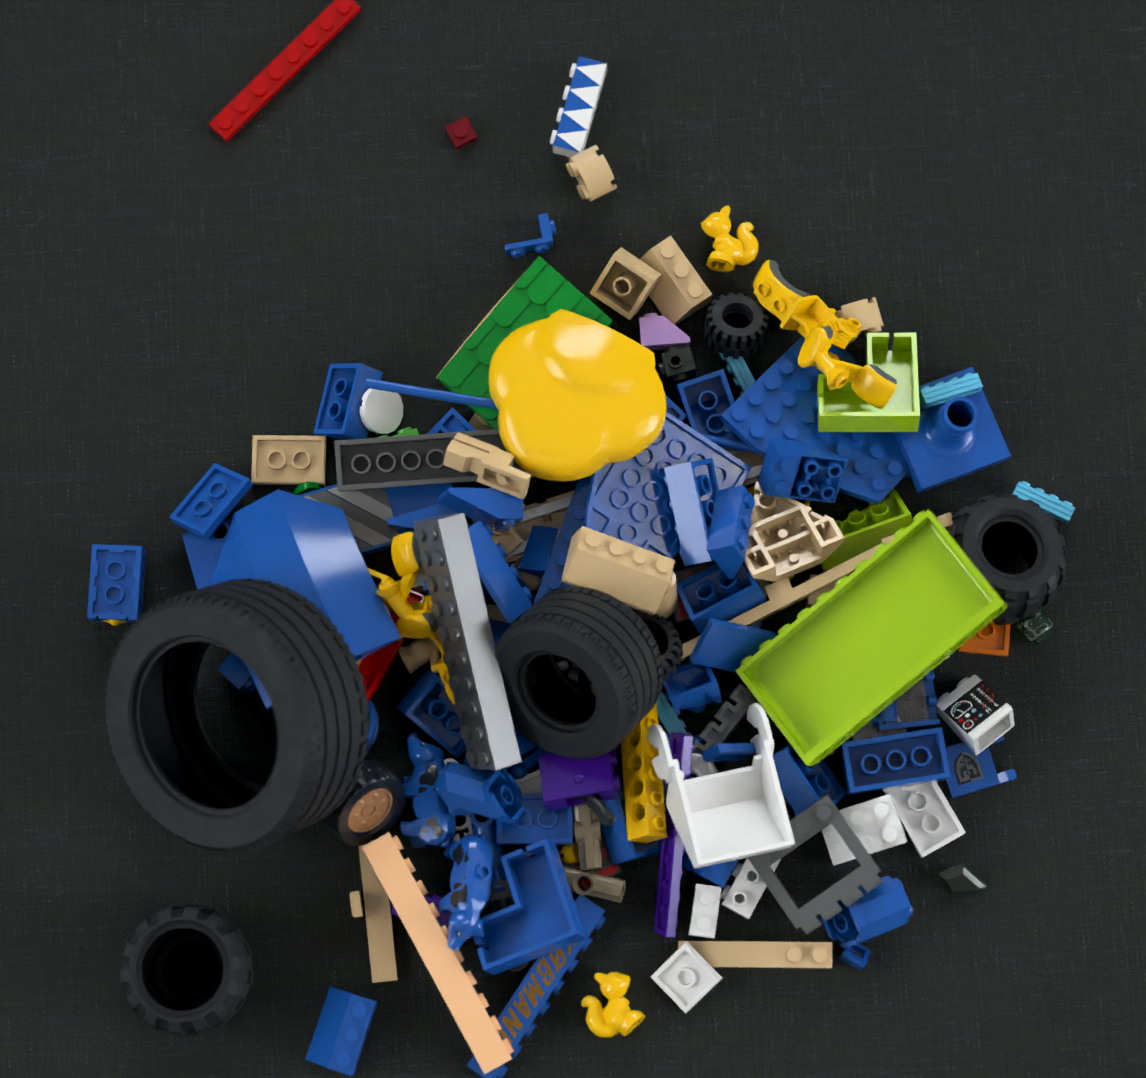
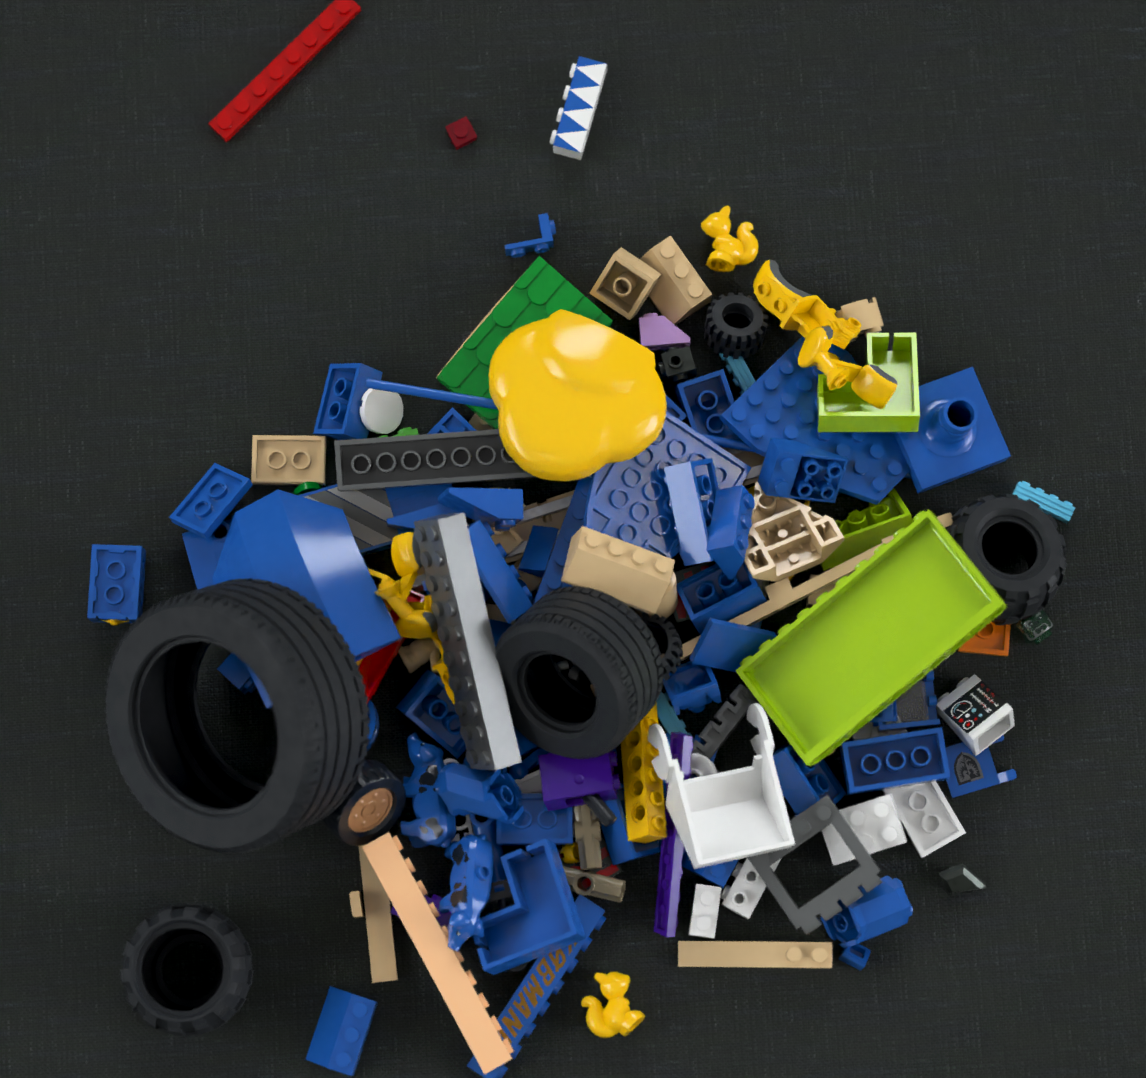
(489, 462): tan plate -> none
(591, 173): tan brick -> none
(686, 977): white tile -> none
(728, 752): blue tile -> none
(944, 392): medium azure piece -> none

